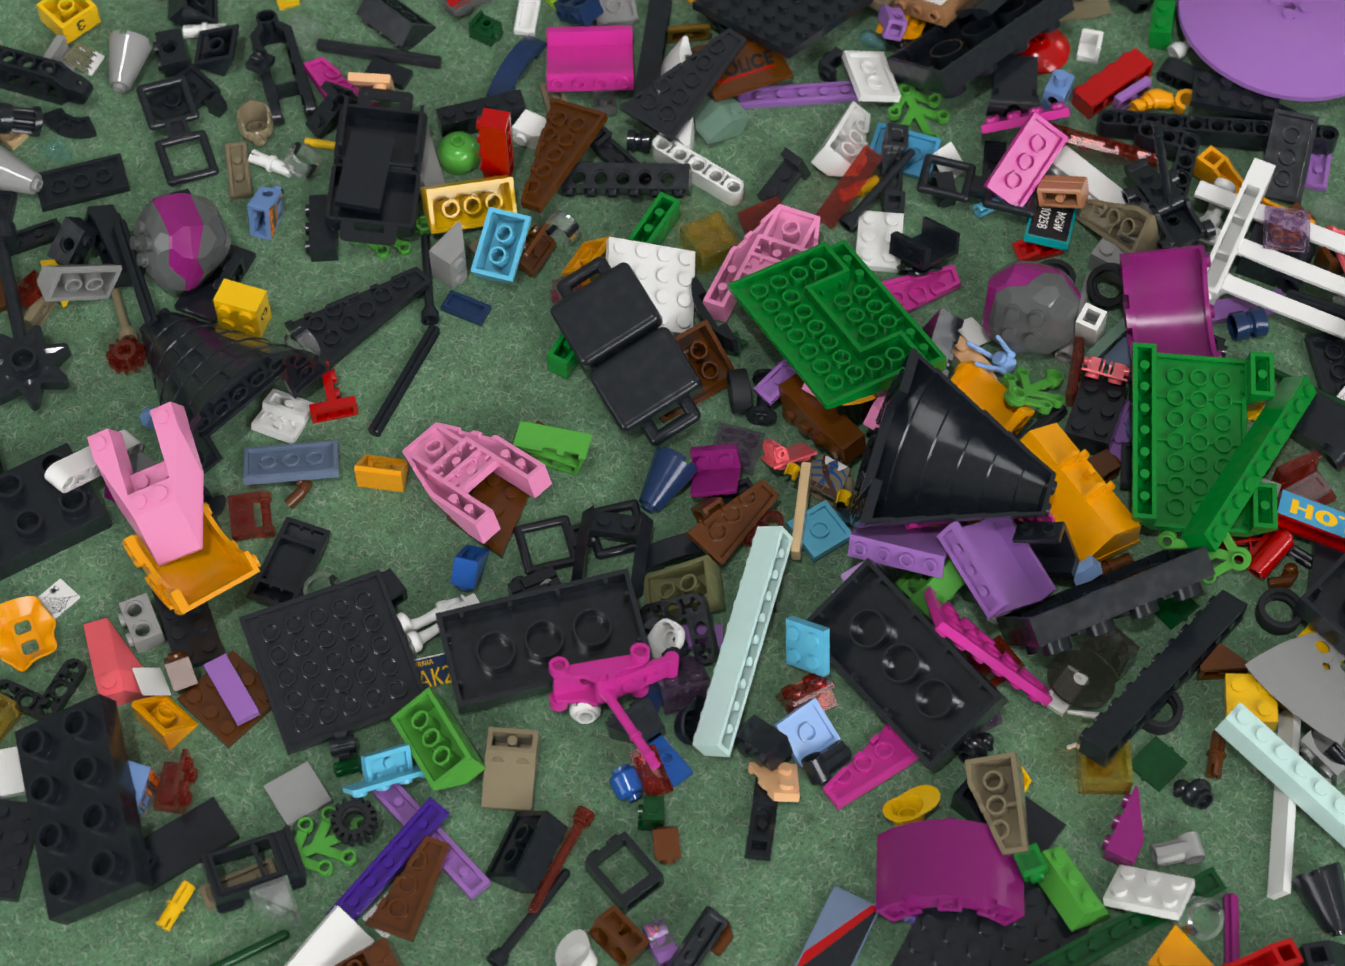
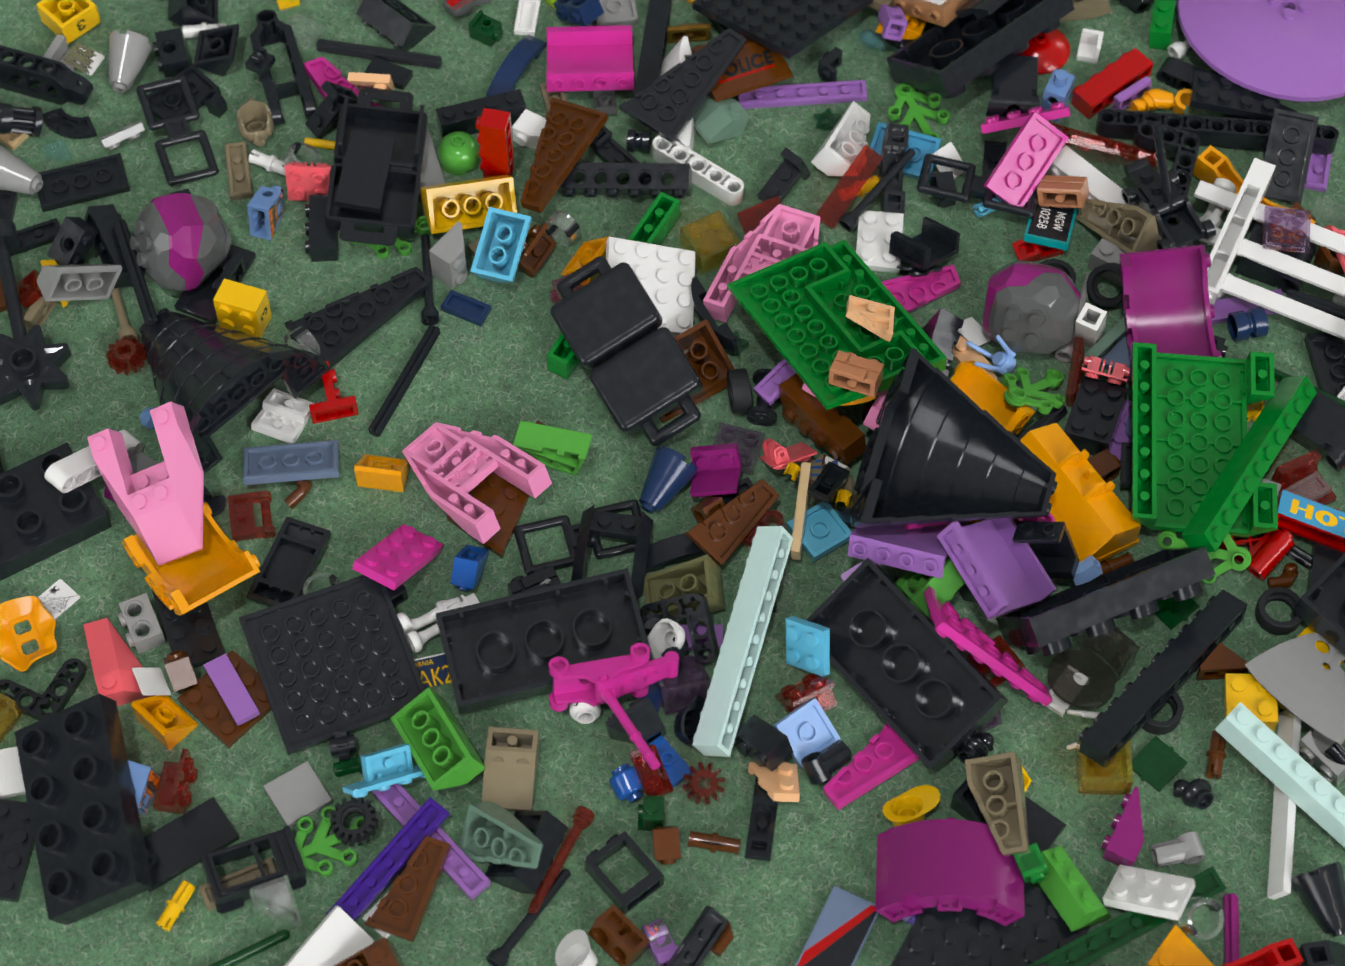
(113, 139): none -> plate
(306, 180): none -> coral hinge
(398, 556): none -> dark pink plate
(498, 837): none -> sand green wedge
(699, 840): none -> reddish brown pin
(703, 774): none -> clear red gear
(826, 120): none -> clear green plate
(829, 482): none -> black slope
(856, 373): none -> nougat brick
(871, 76): white plate -> none
(872, 316): none -> light nougat wing

